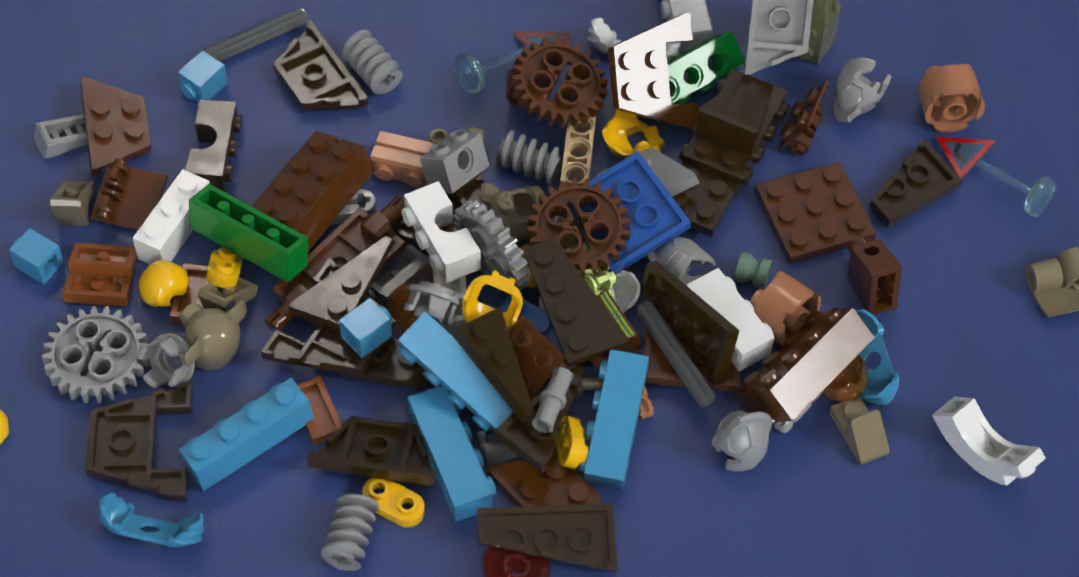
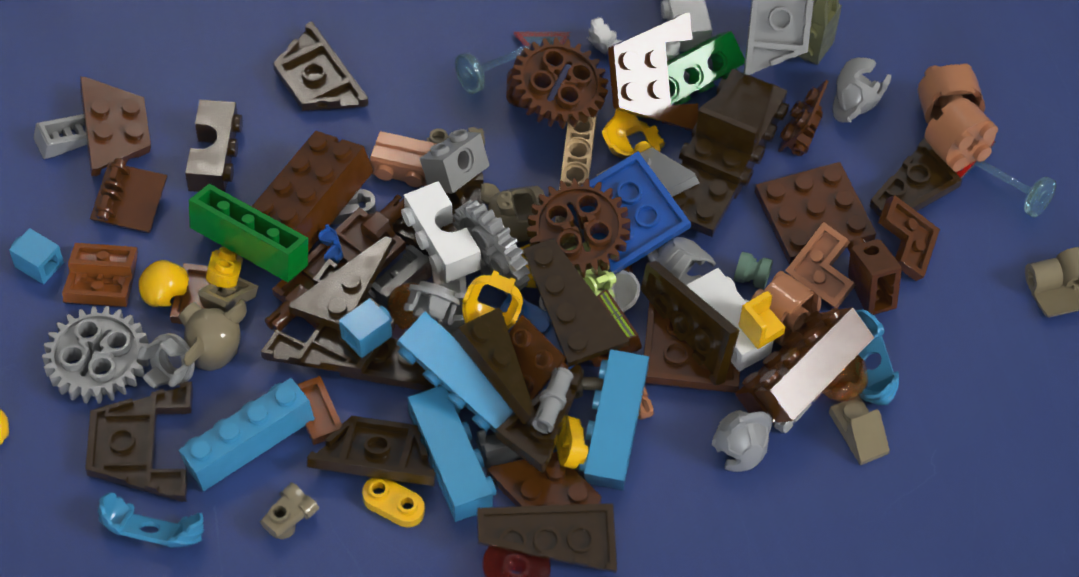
(71, 203): dark tan slope -> none
(168, 223): white brick -> none
(202, 77): dark azure brick -> none
(258, 34): dark grey axle -> none
(288, 511): none -> dark tan plate
(330, 238): none -> blue piece
(348, 531): light grey piece -> none
(372, 62): light grey piece -> none
(529, 158): light grey piece -> none
(676, 354): dark grey axle -> none
(759, 321): none -> yellow panel
(815, 268): none -> nougat plate
(916, 236): none -> reddish brown plate
(961, 134): none -> nougat brick
(981, 445): white arch -> none

